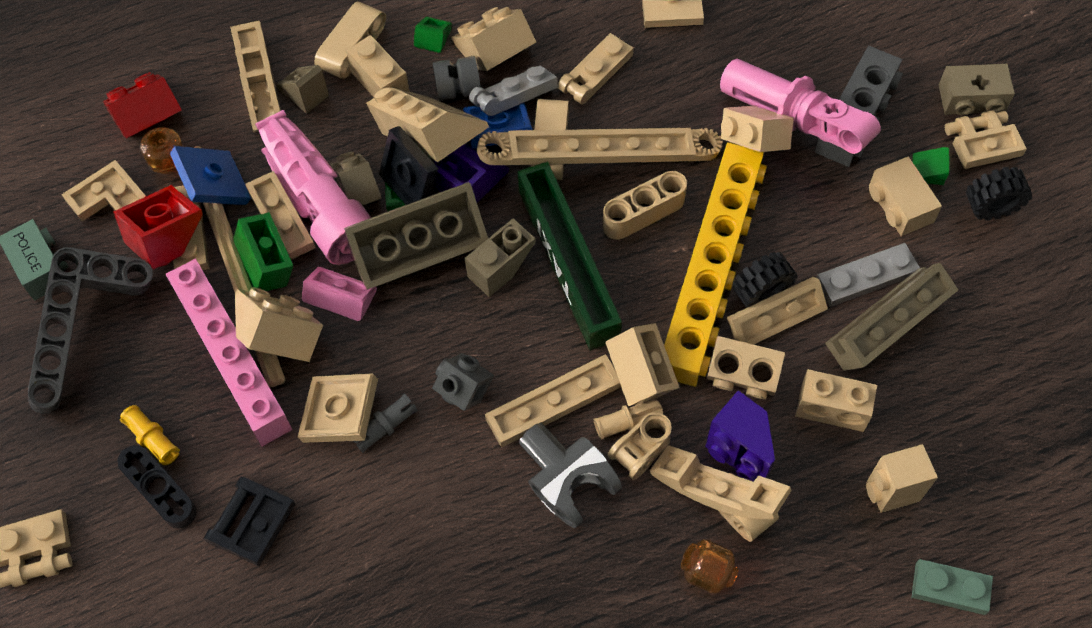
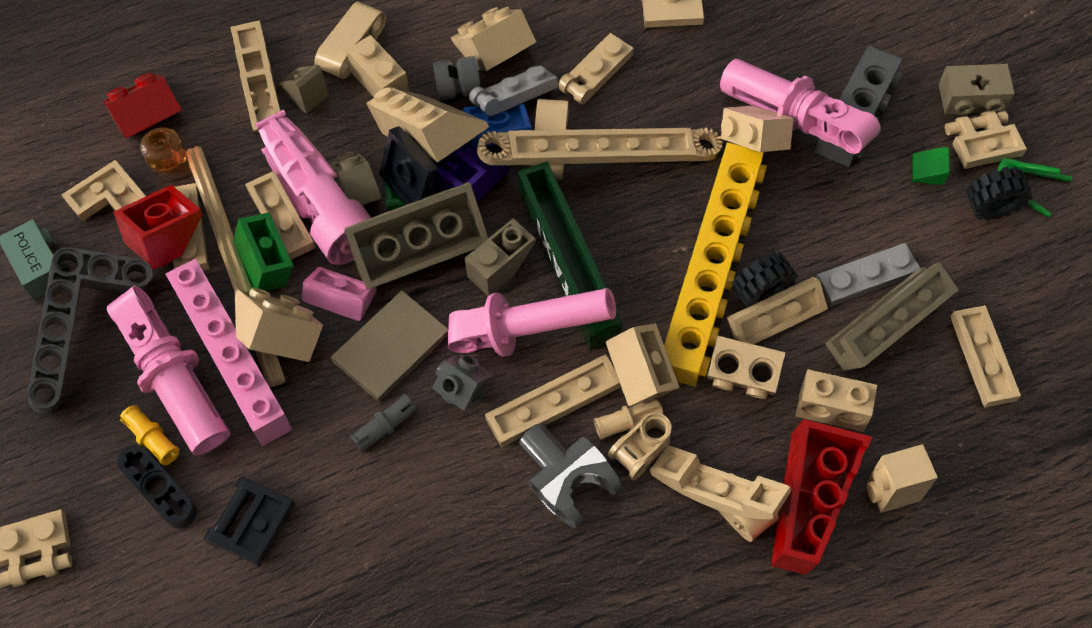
(168, 371): none -> bright pink piece
(210, 176): blue plate -> none
(338, 408): tan plate -> none
(390, 346): none -> dark tan tile
(432, 34): green slope -> none
(500, 324): none -> bright pink piece
(652, 193): tan beam -> none
(709, 566): clear orange head -> none
(742, 438): dark purple slope -> none
(820, 473): none -> red wedge
(904, 196): tan brick -> none
(952, 587): sand green plate -> none
(985, 356): none -> tan plate
(1038, 170): none -> green plant

